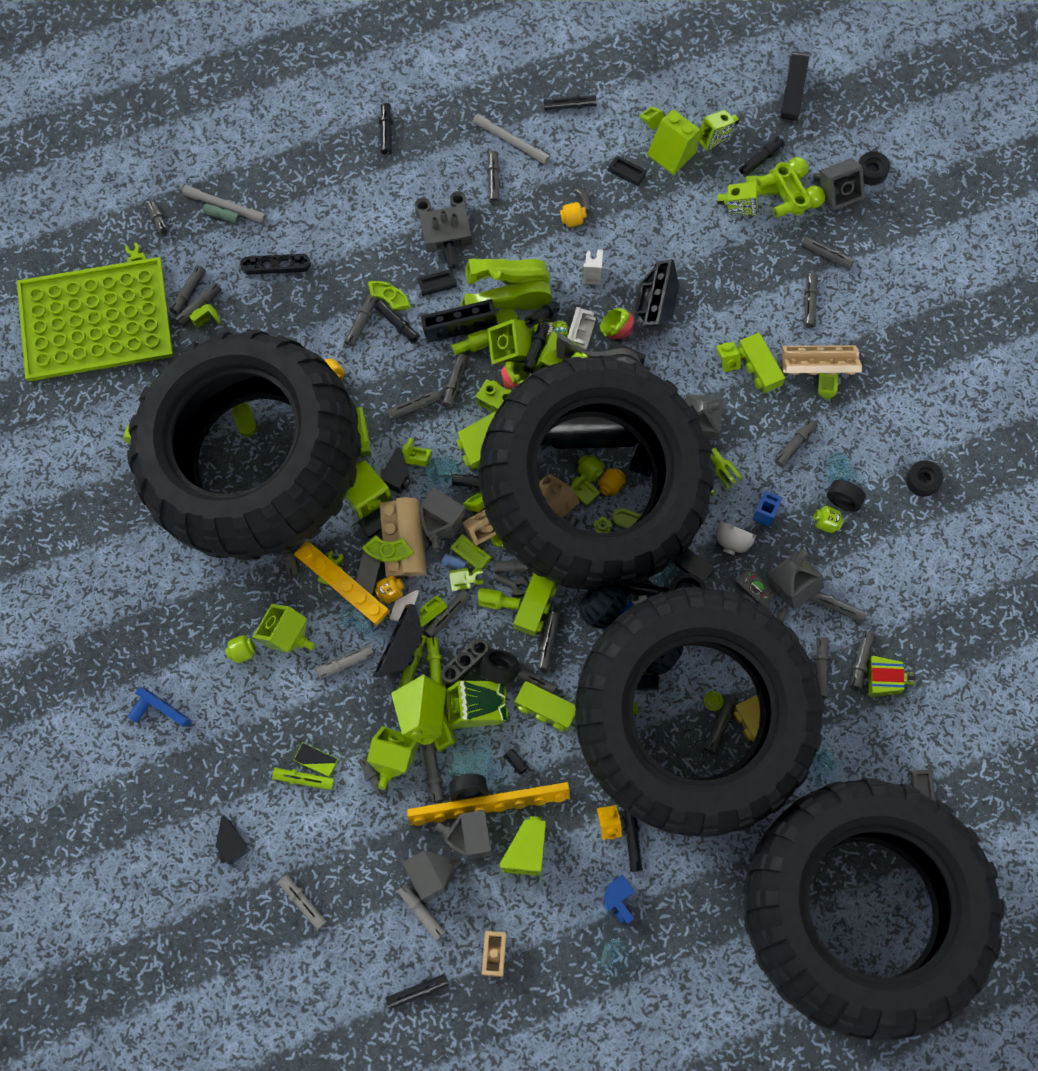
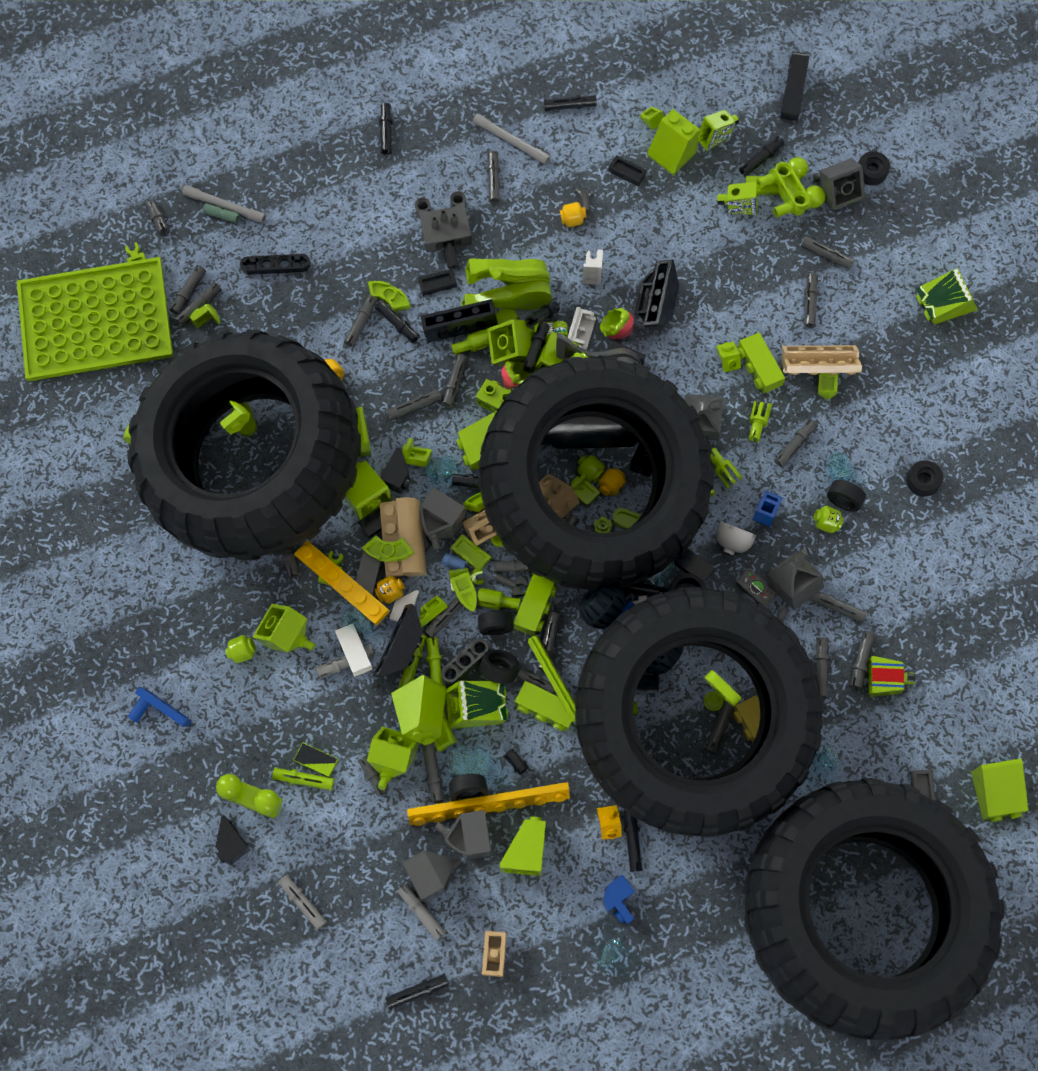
(236, 420): none -> lime plate
(262, 801): none -> lime piece
(353, 650): none -> white tile
(465, 590): none -> lime plate
(495, 622): none -> black tyre
(553, 676): none -> lime axle
(722, 688): none -> lime beam
(758, 421): none -> lime arm
(946, 297): none -> slope
(1001, 790): none -> lime slope

